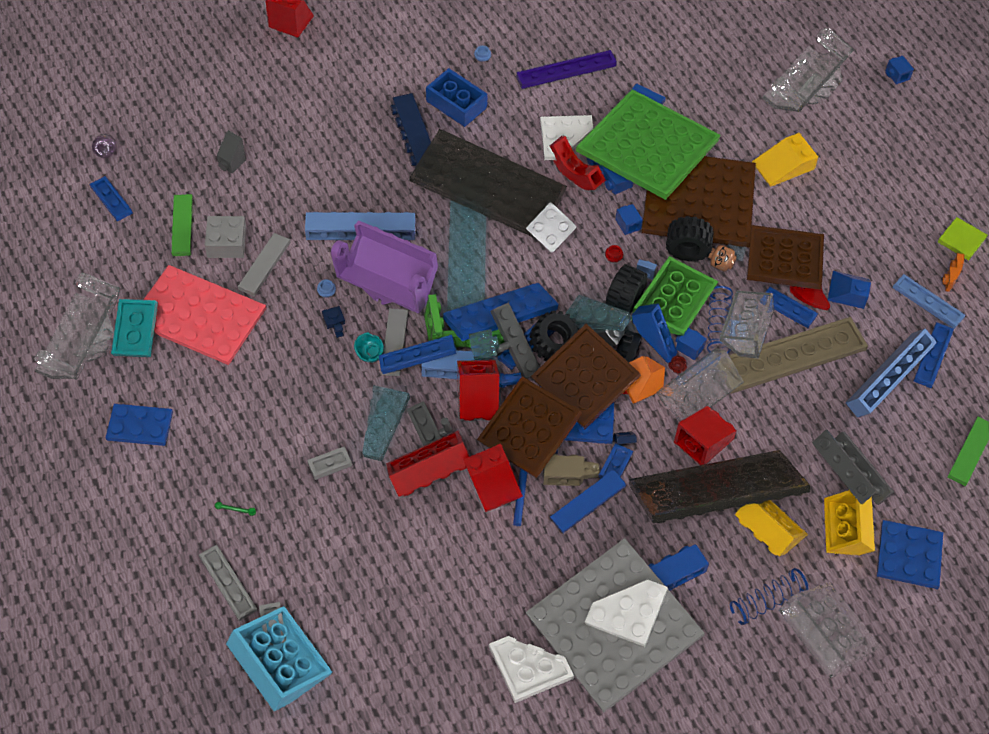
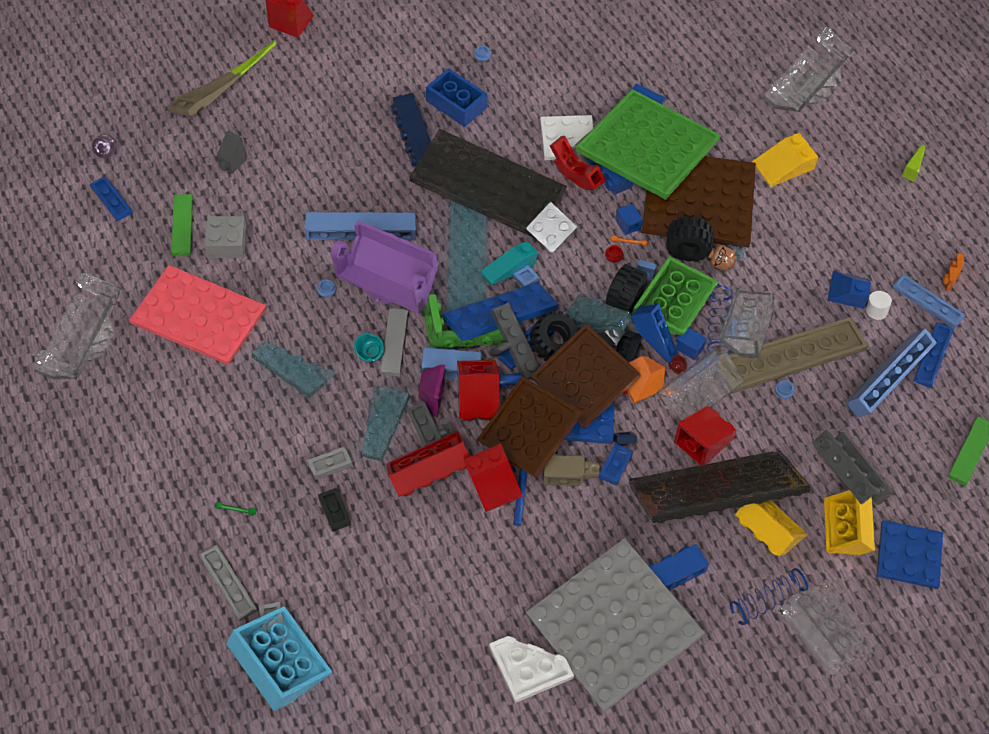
(134, 328): teal plate -> none
(139, 424): blue plate -> none
(200, 98): none -> dark tan plate
(264, 264): light grey tile -> none
(298, 373): none -> clear light blue wing
(334, 319): dark blue plate -> none
(334, 509): none -> pearl dark grey plate
(417, 354): blue tile -> none
(432, 388): none -> magenta slope
(483, 344): clear light blue brick -> none
(510, 262): none -> teal slope
(526, 276): none -> medium blue plate
(566, 69): dark purple plate -> none
(588, 501): blue tile -> none
(614, 239): none -> orange hinge
(629, 612): white plate -> none
(784, 389): none -> medium blue plate
(786, 257): reddish brown plate -> none
(792, 308): blue tile -> none
(810, 296): red arm -> none
(878, 305): none -> white piece
(899, 69): blue brick -> none
(913, 166): none -> lime slope
(962, 238): lime tile -> none

